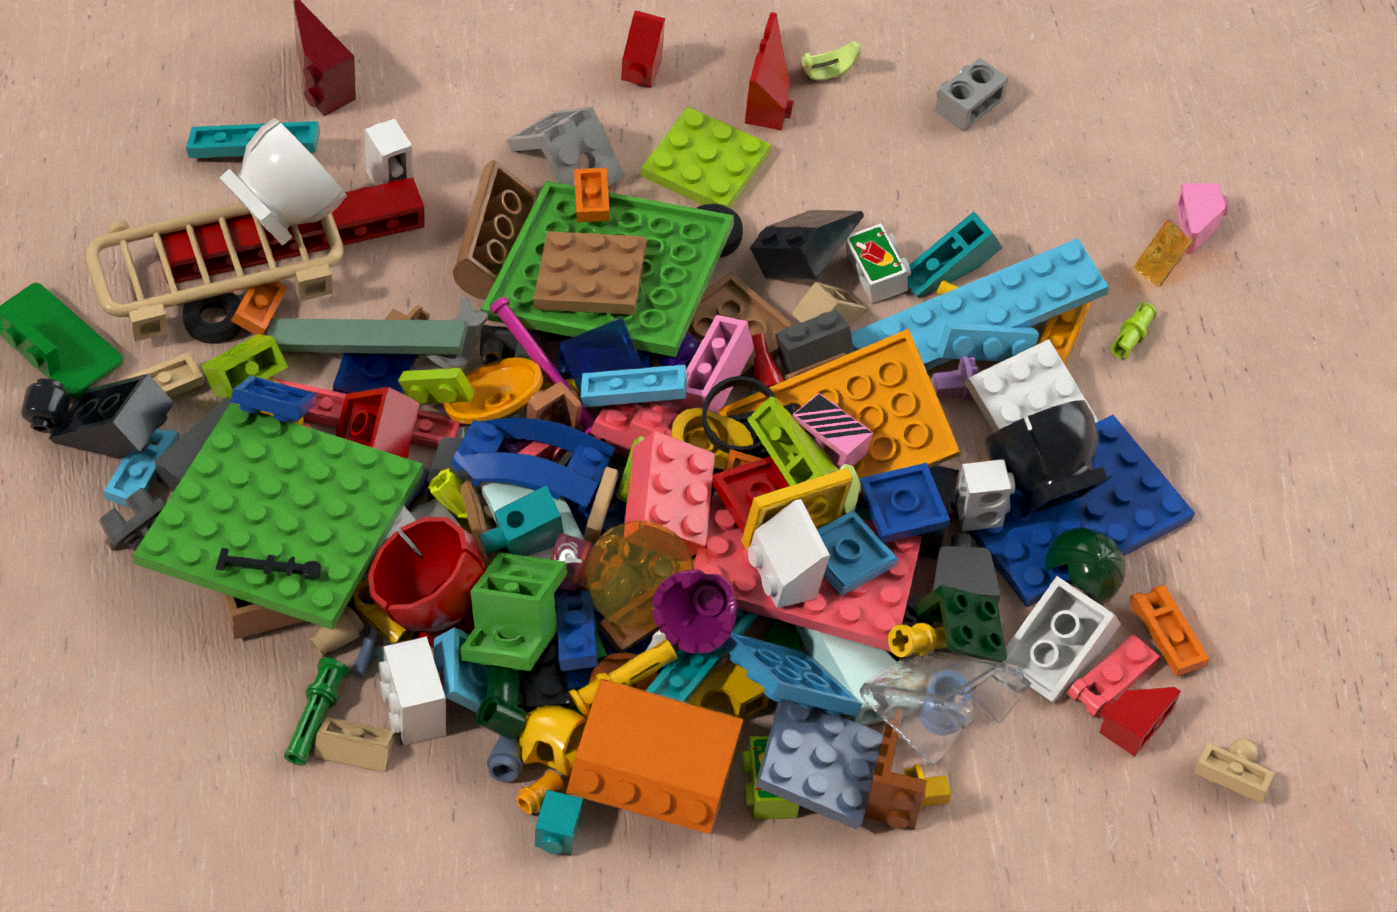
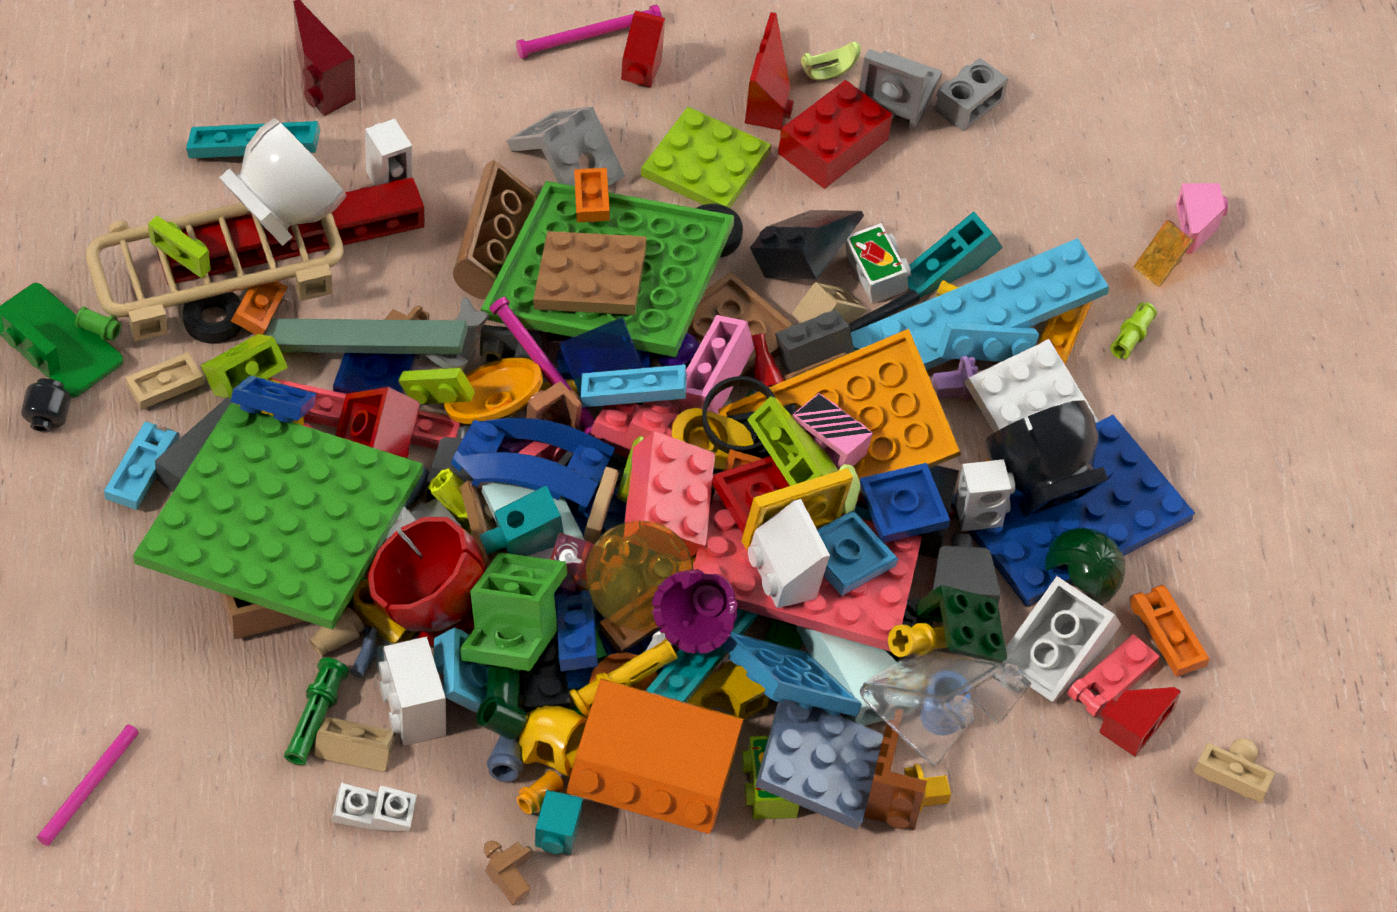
(87, 785): none -> dark pink bar
(105, 326): none -> bright green pin
(115, 417): black slope -> none
(119, 530): flat silver hips -> none
(180, 247): none -> lime plate
(310, 570): black piece -> none
(380, 810): none -> white slope
(503, 869): none -> medium nougat piece
(526, 47): none -> dark pink bar
(835, 134): none -> red brick
(886, 310): none -> black bar
(913, 80): none -> light grey bracket

